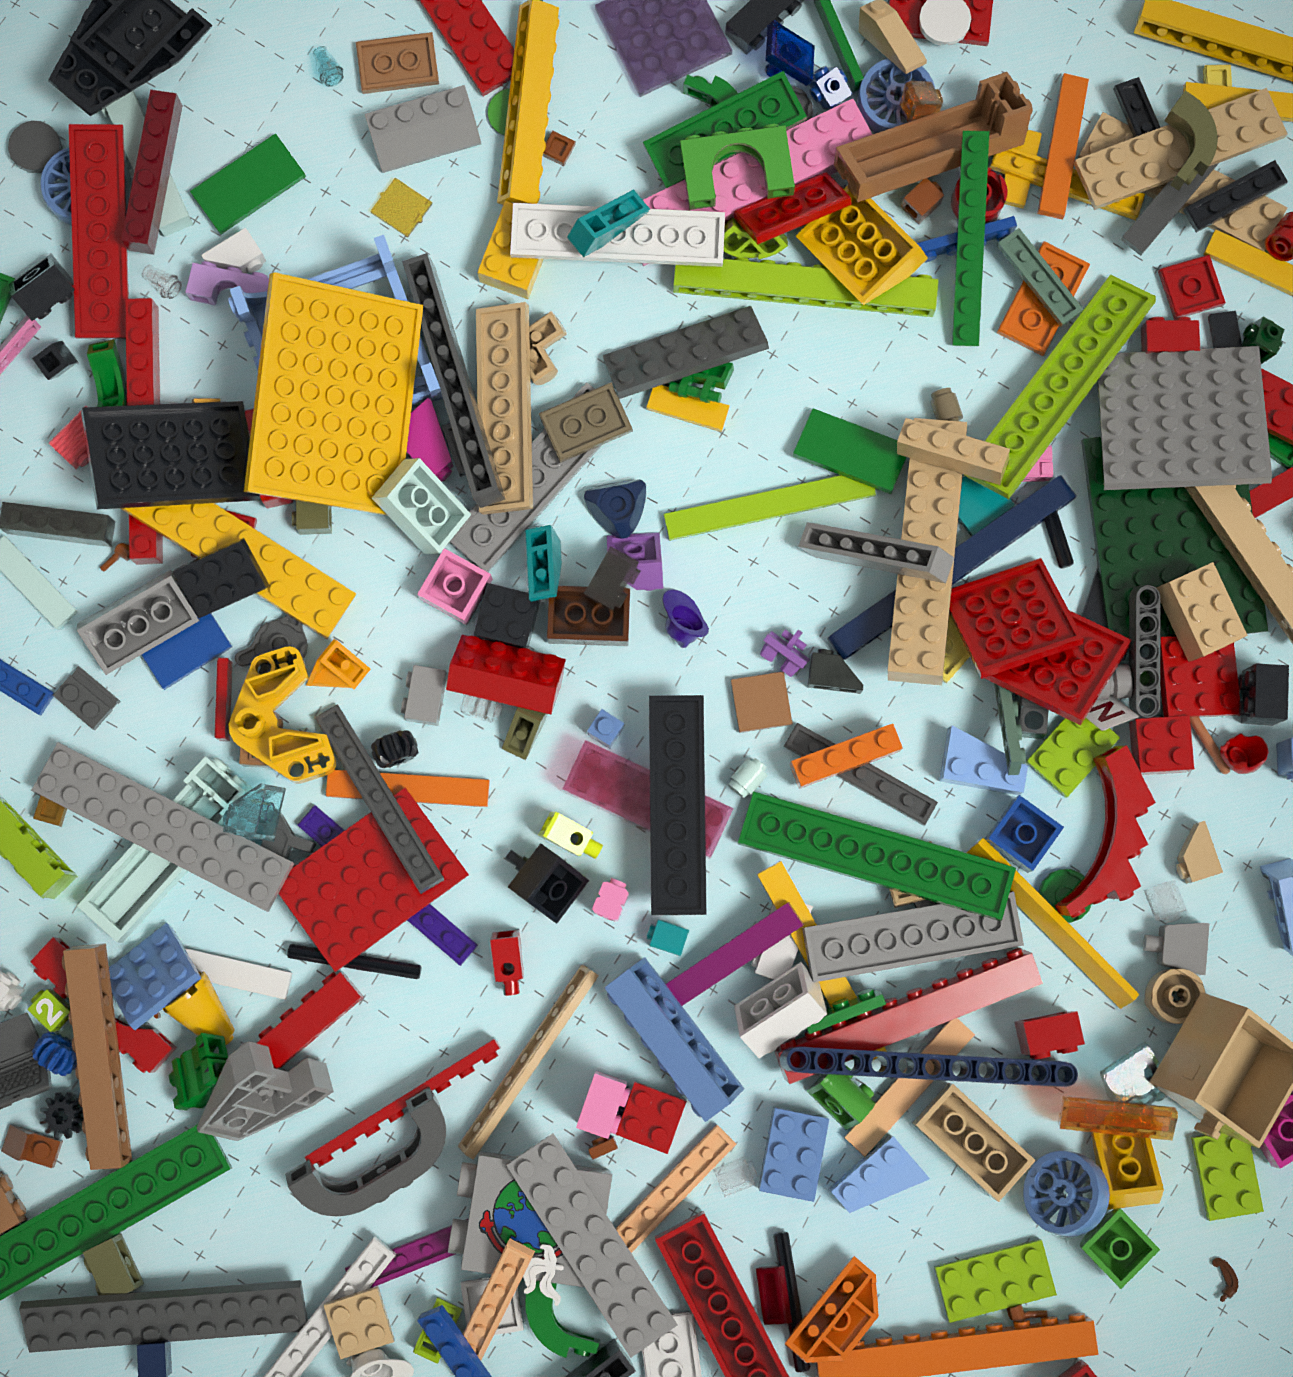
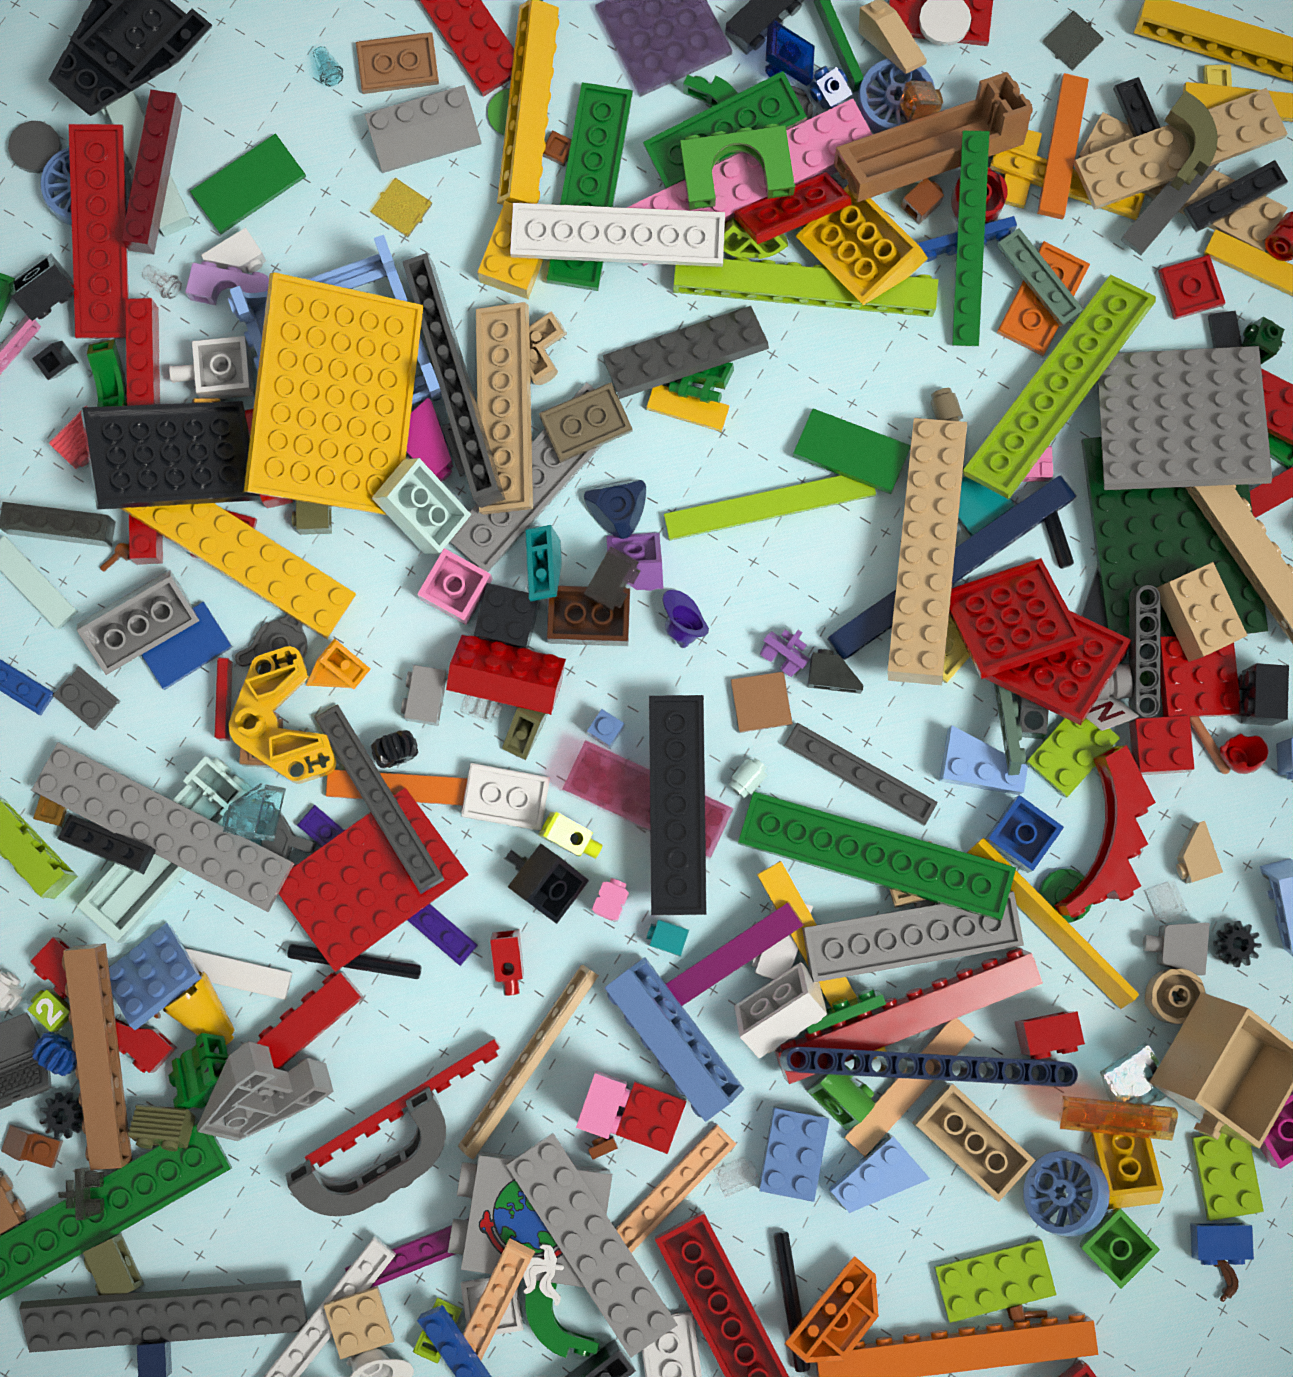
(83, 1204): none -> clear smoke hips
(106, 844): none -> black plate
(161, 1126): none -> olive brick
(219, 368): none -> white brick
(221, 578): black plate -> none
(505, 797): none -> white tile
(593, 169): none -> green plate
(606, 222): teal slope -> none
(773, 1295): dark red tile -> none
(846, 756): orange brick -> none
(877, 552): light grey brick -> none
(953, 451): tan brick -> none
(1073, 40): none -> clear smoke piece
(1170, 335): red brick -> none
(1222, 1242): none -> blue brick
(1241, 933): none -> black gear

